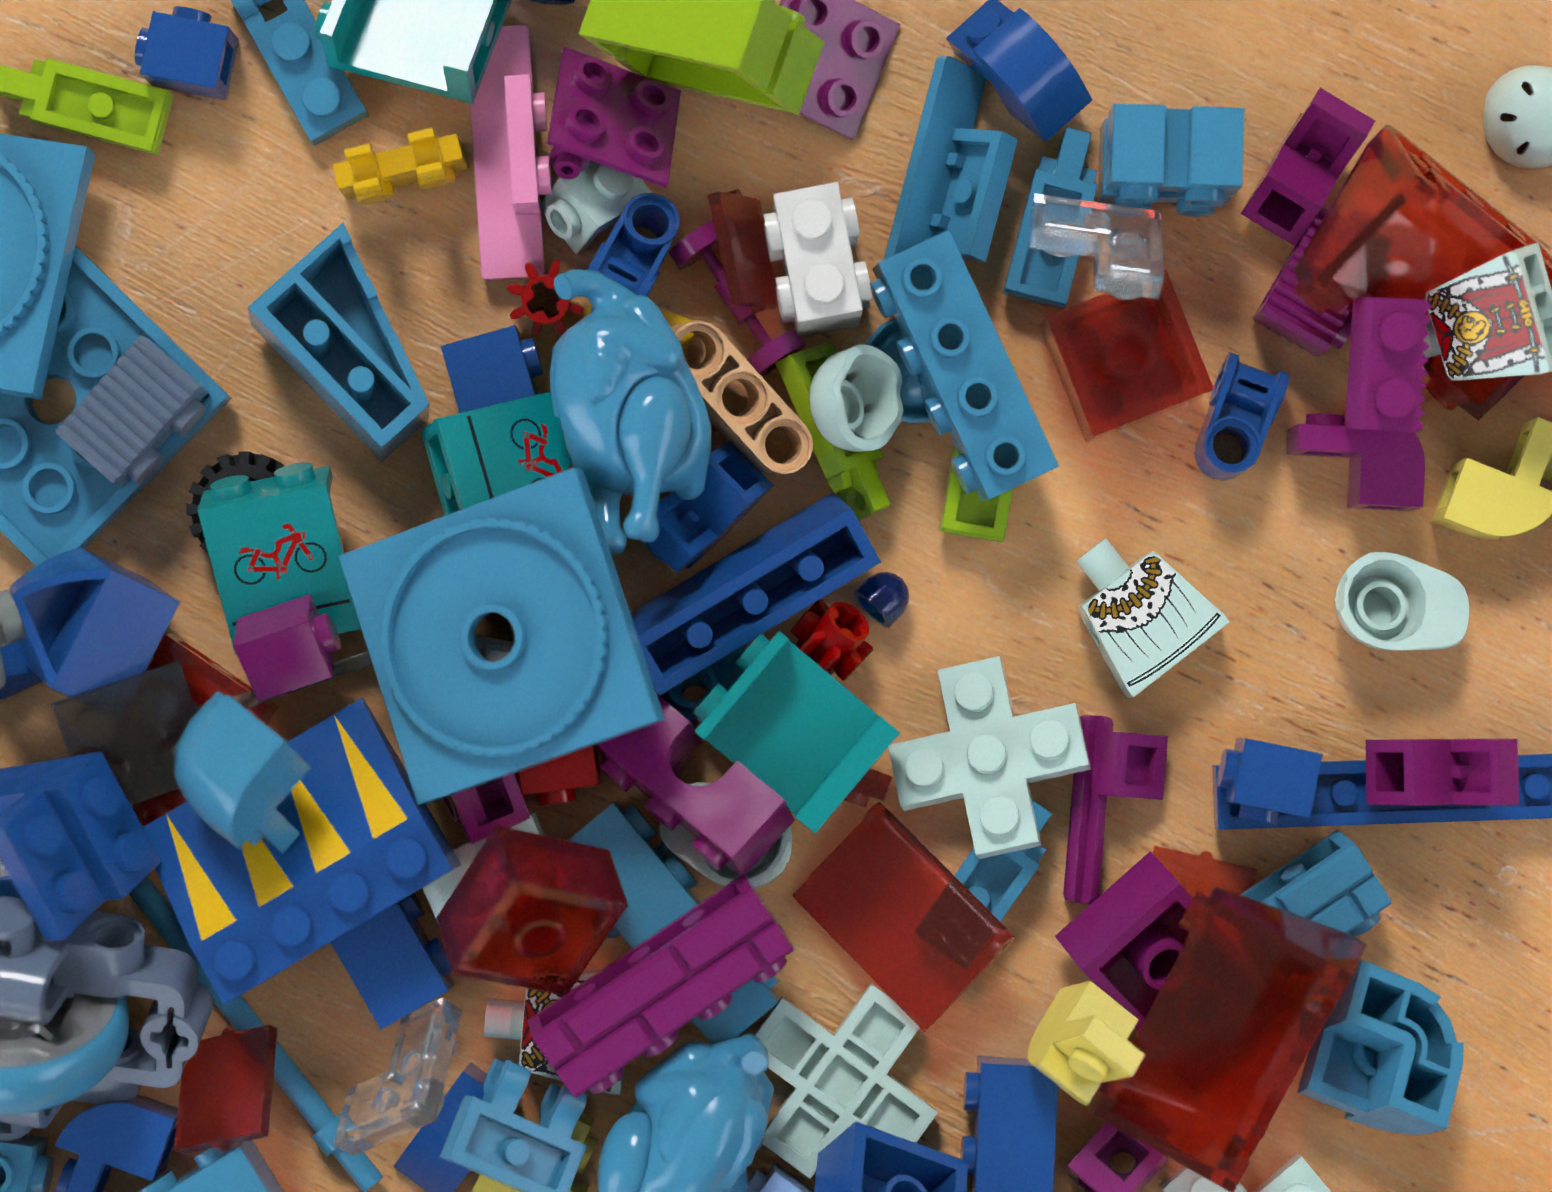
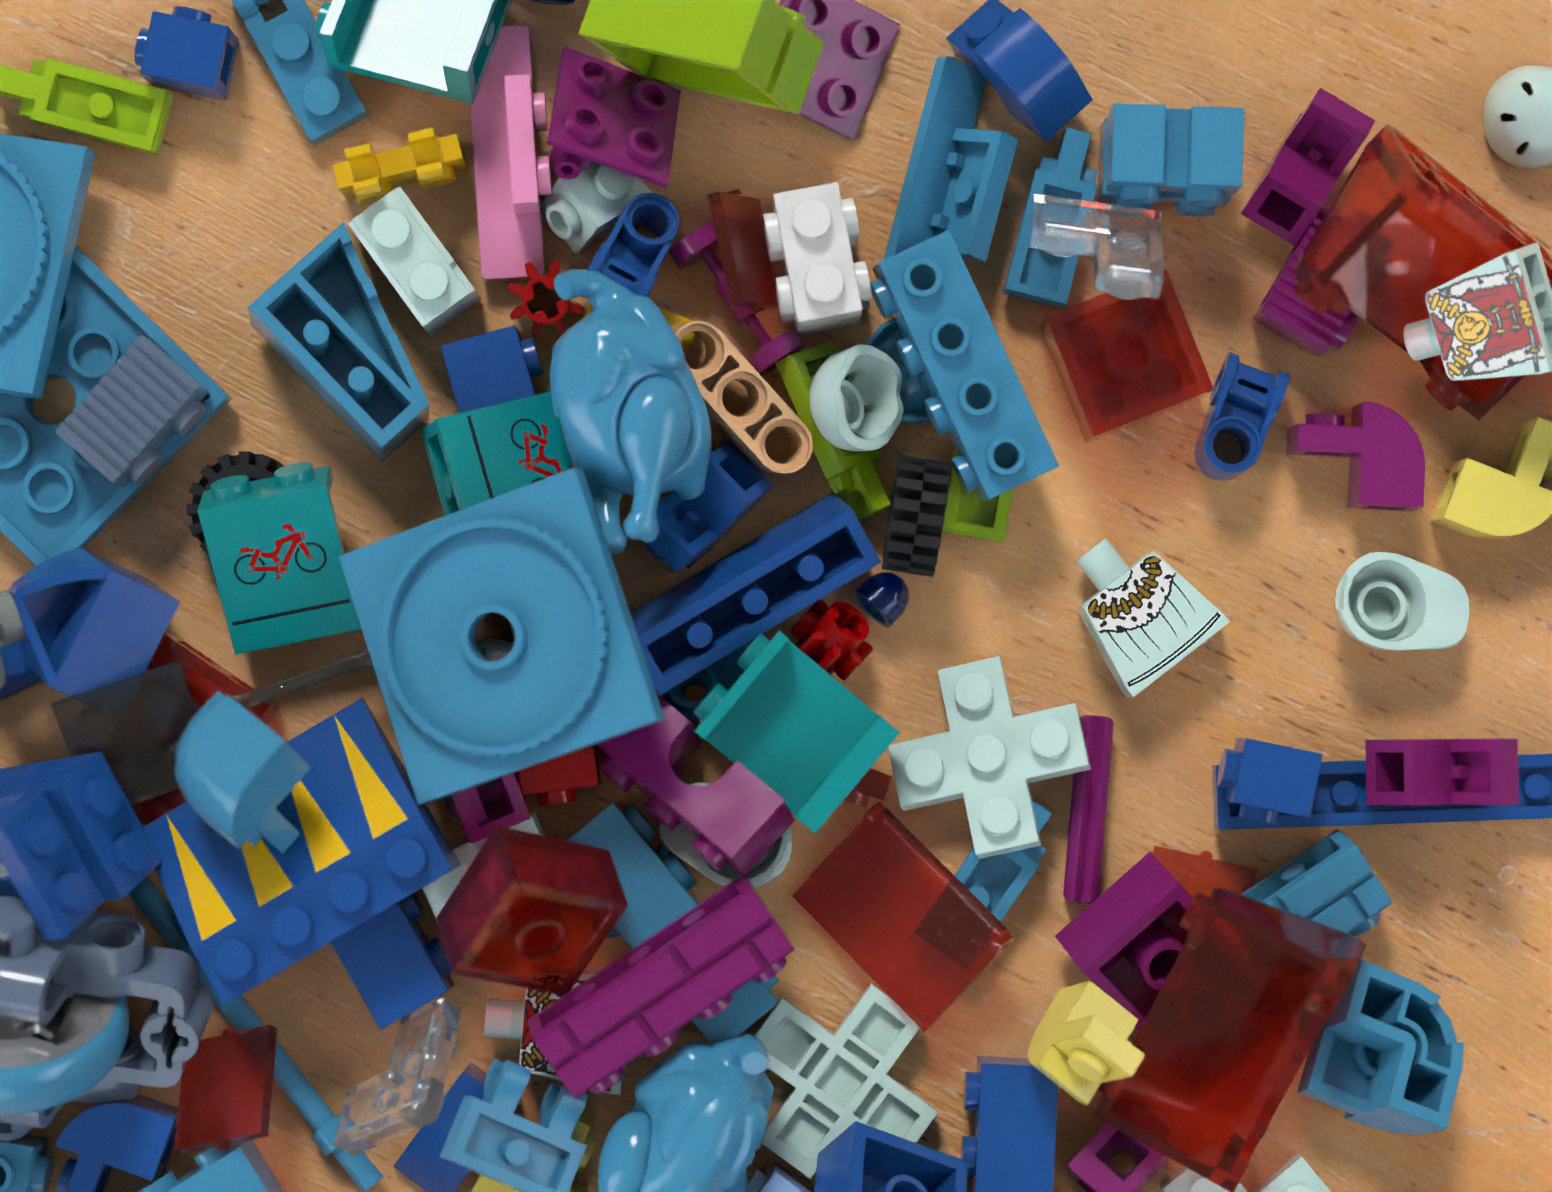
(286, 647): magenta brick -> none
(414, 261): none -> light aqua brick
(916, 516): none -> black tyre
(1132, 765): magenta tile -> none
(1387, 364): magenta brick -> none

